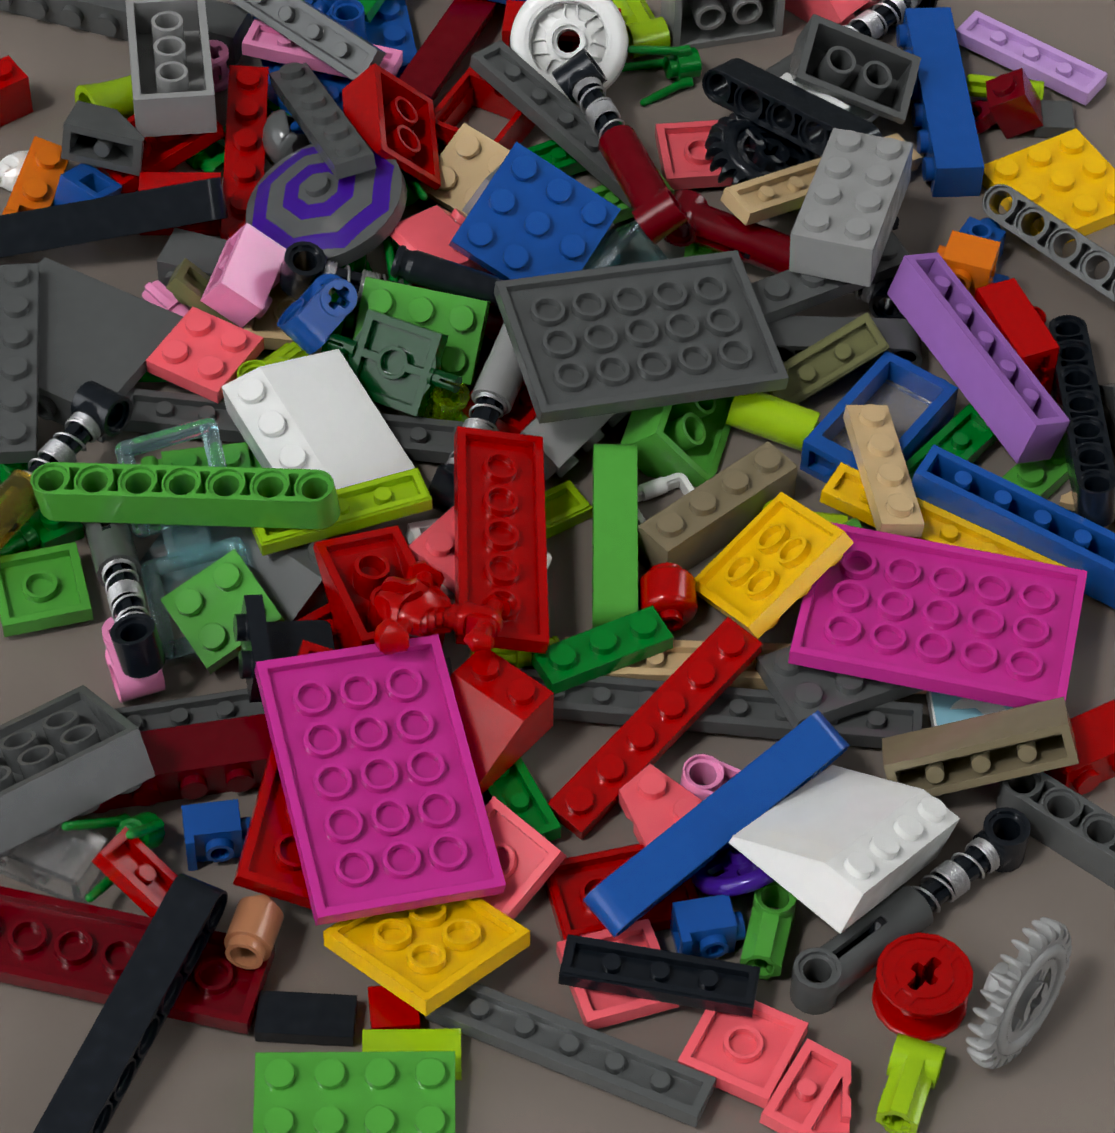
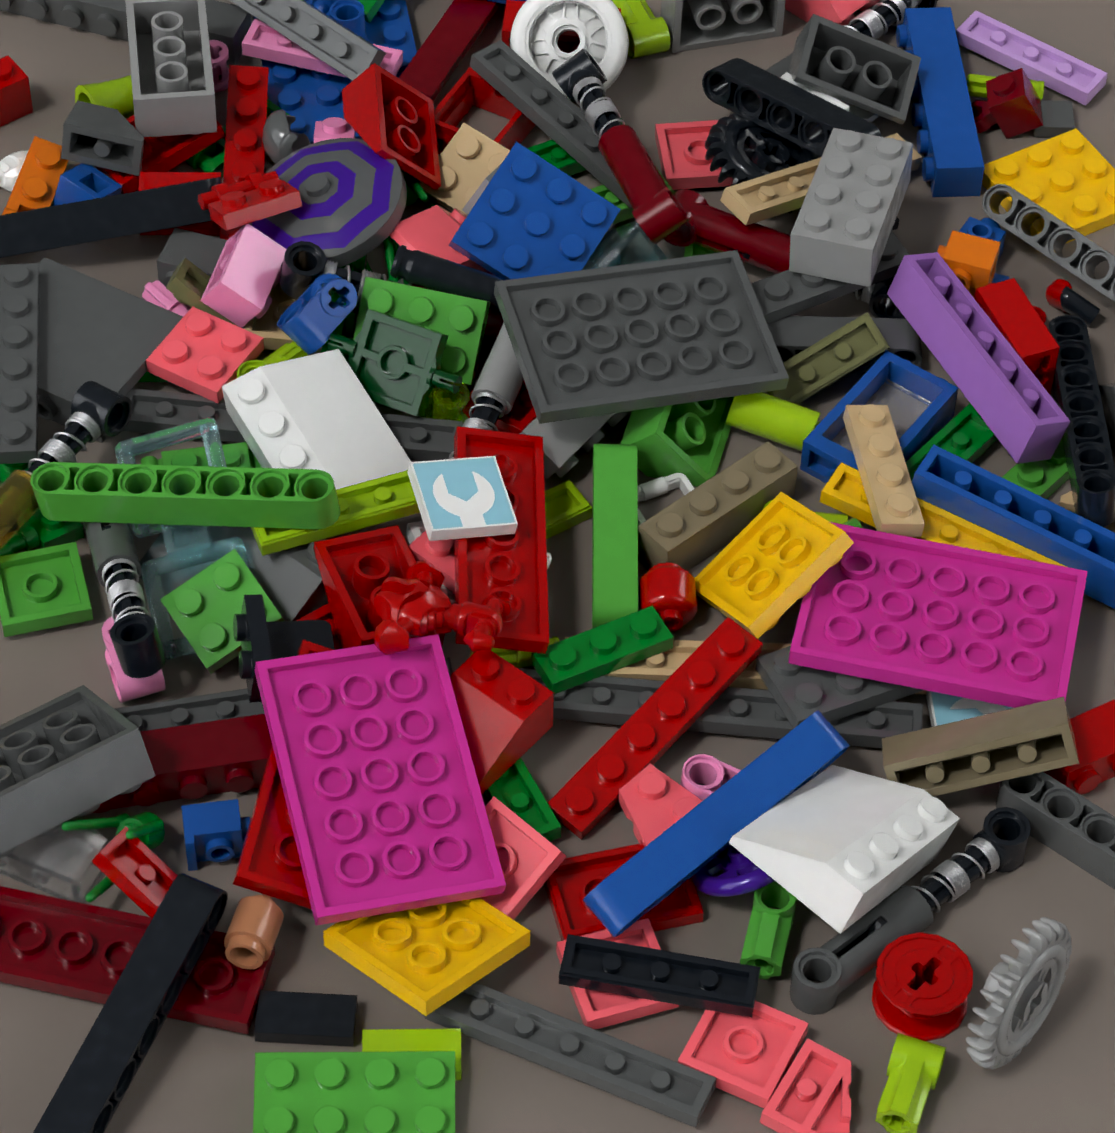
(249, 200): none -> red plate
(322, 120): dark grey plate -> none
(390, 1011): red tile -> none
(462, 498): none -> tile
(681, 64): green plant -> none
(706, 926): blue brick -> none
(1061, 296): none -> black arm

